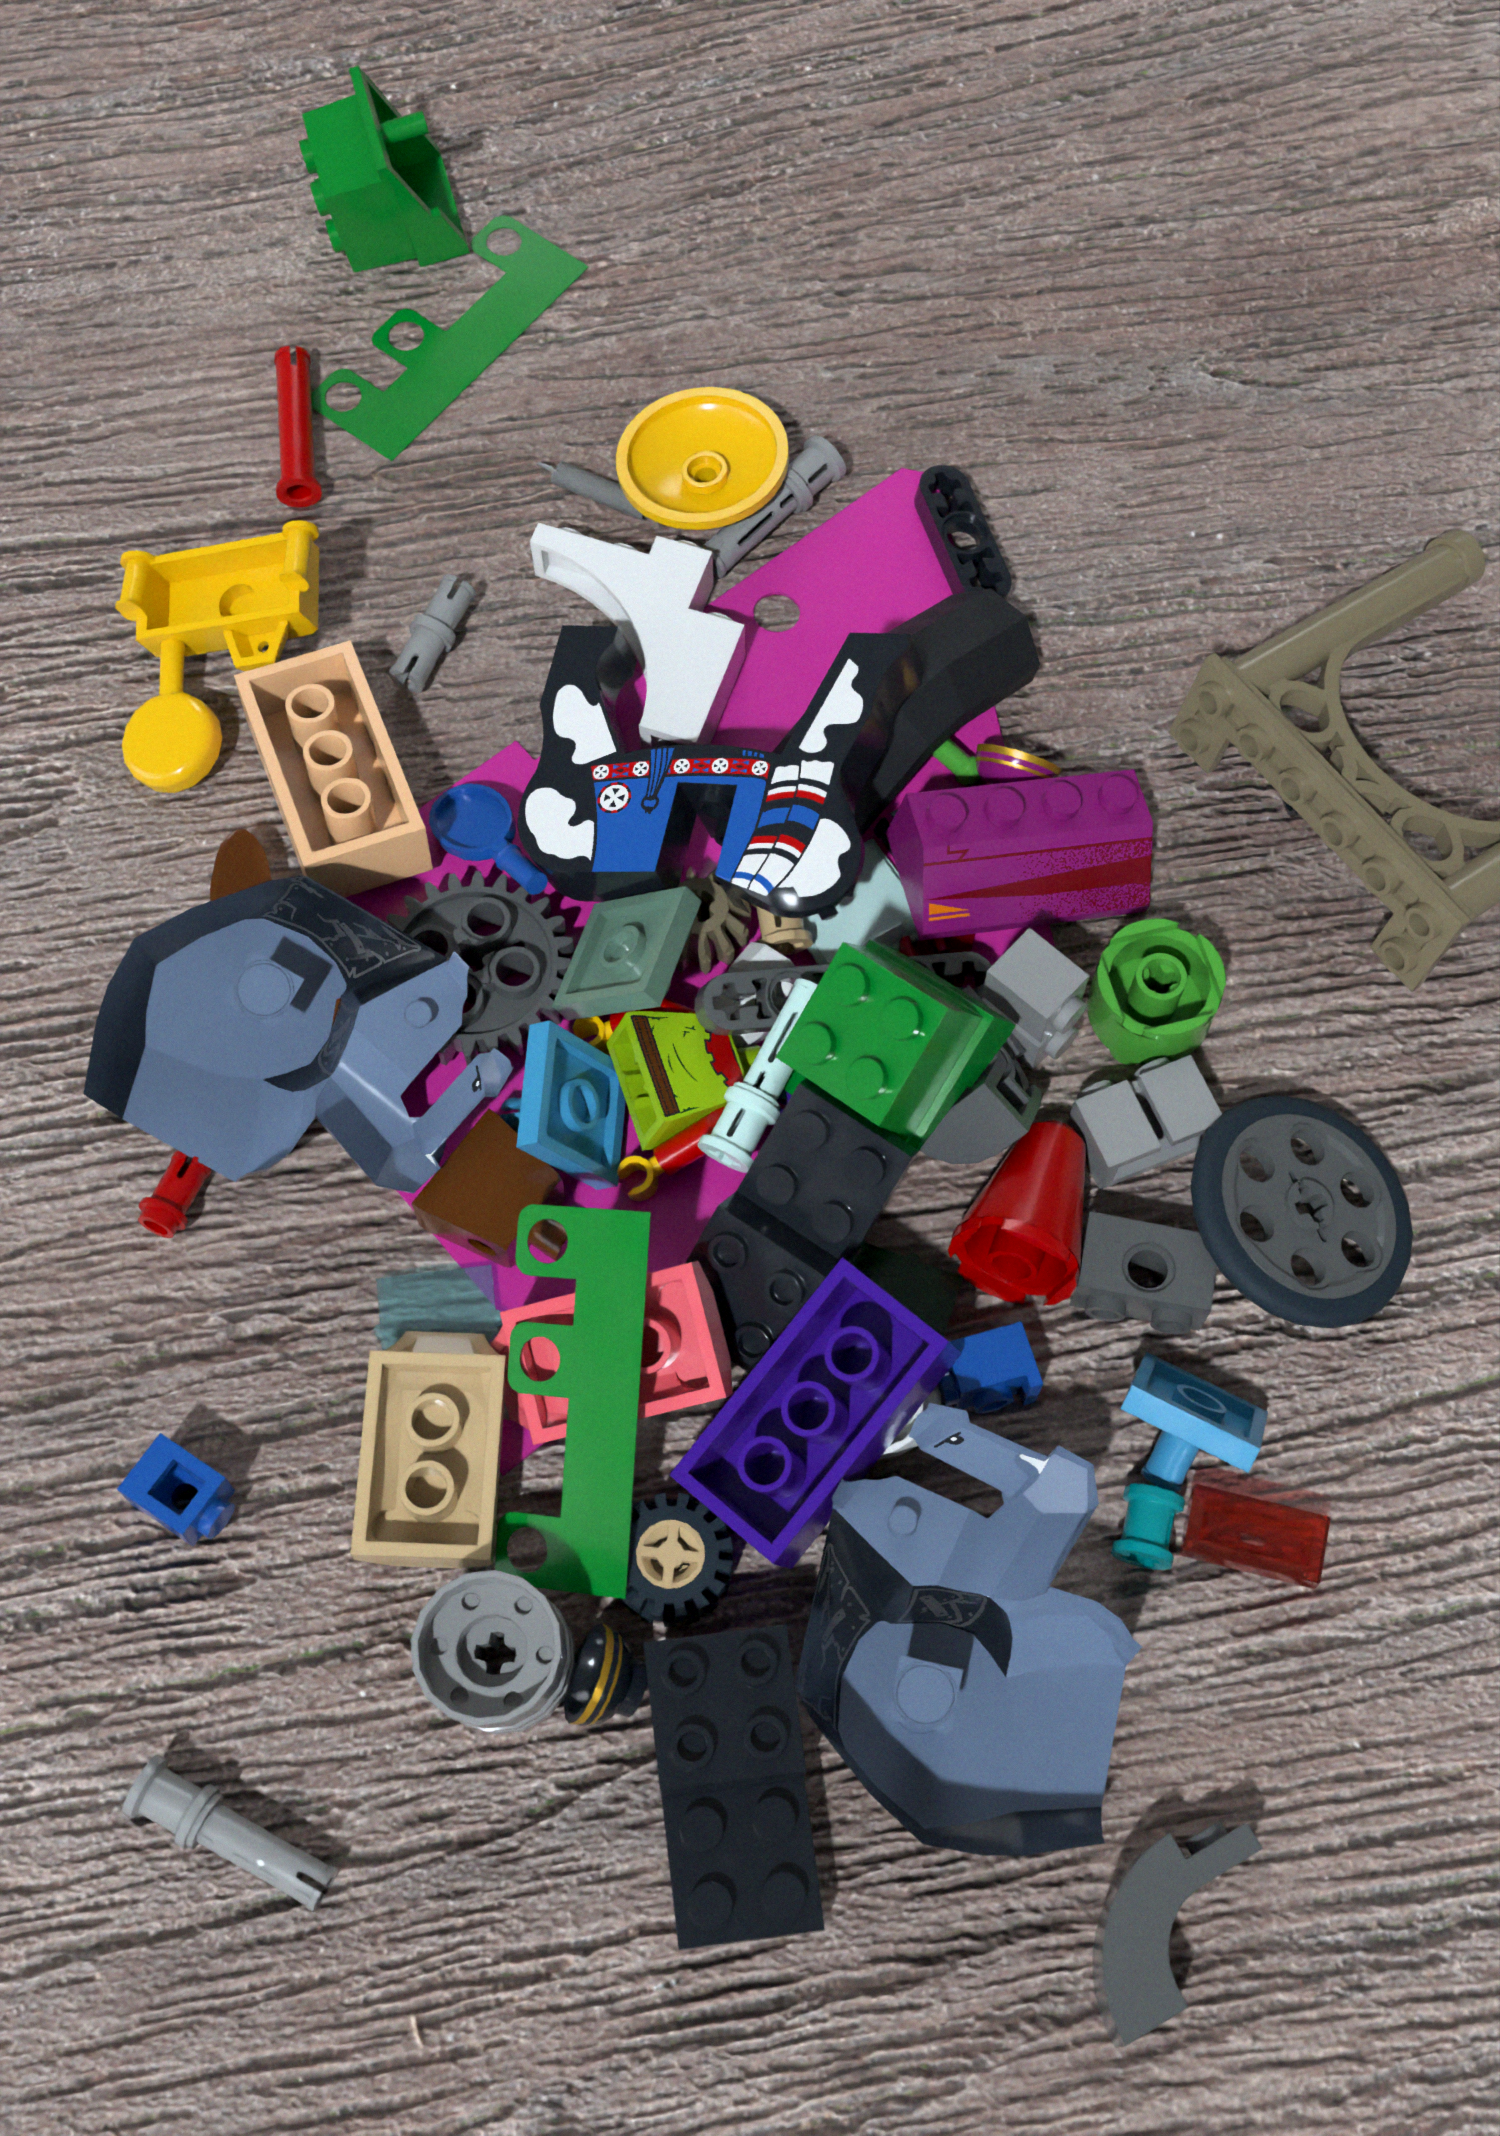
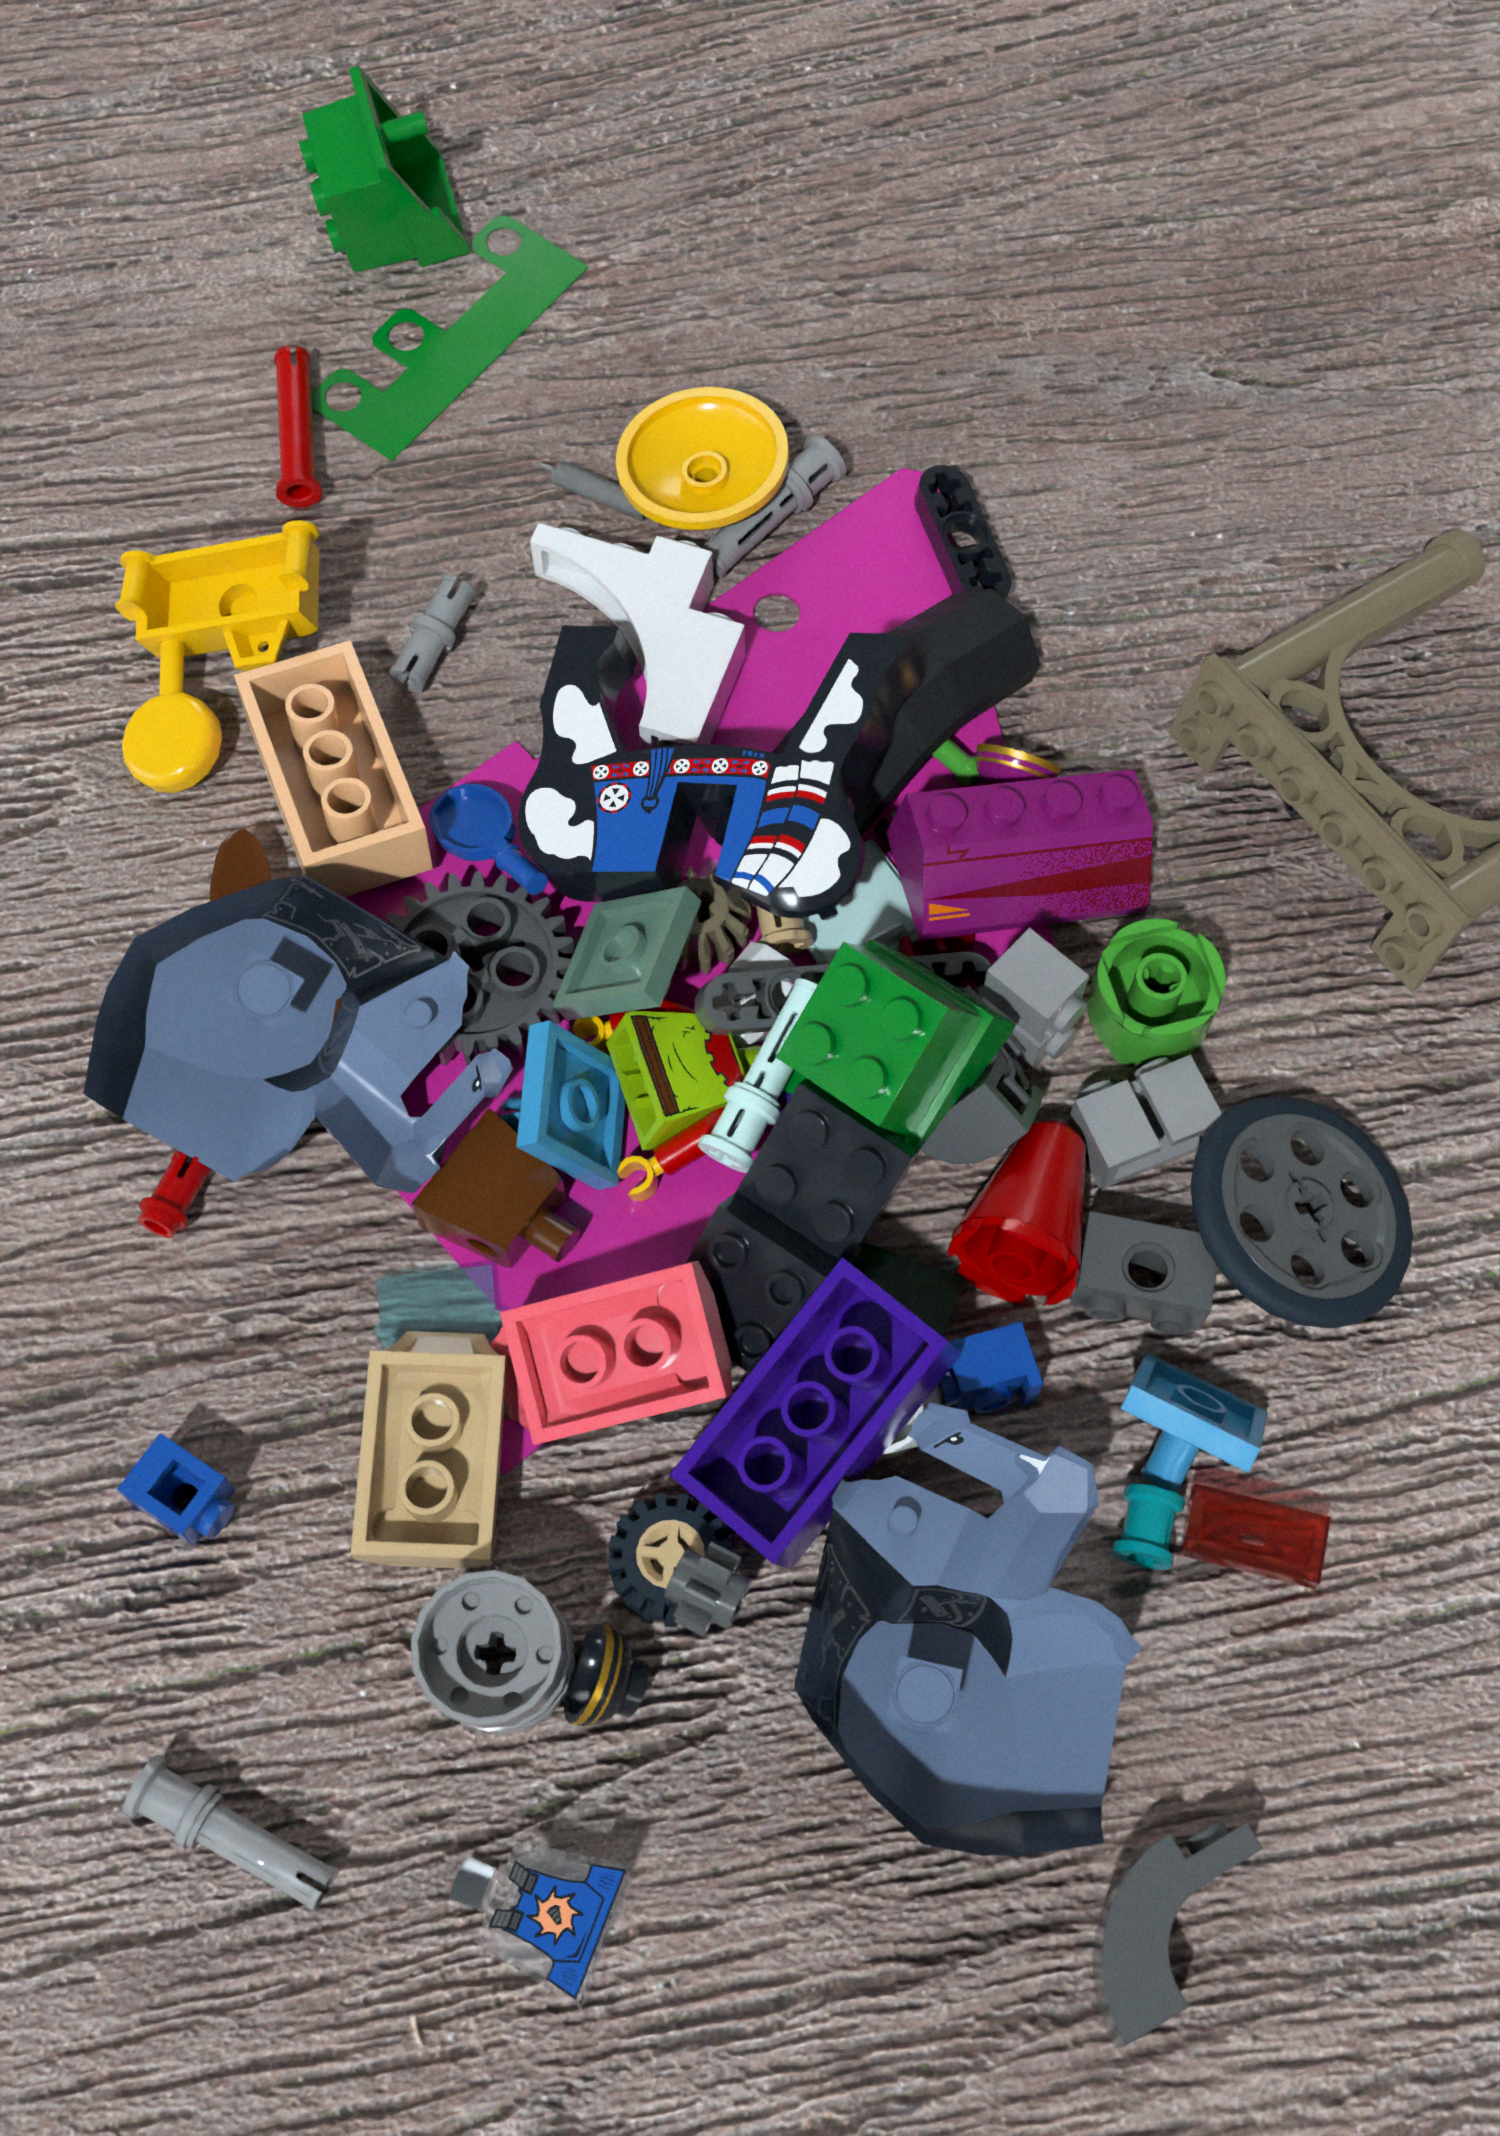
(546, 1913): none -> torso
(602, 1385): green piece -> none
(707, 1589): none -> dark grey gear
(733, 1787): black piece -> none

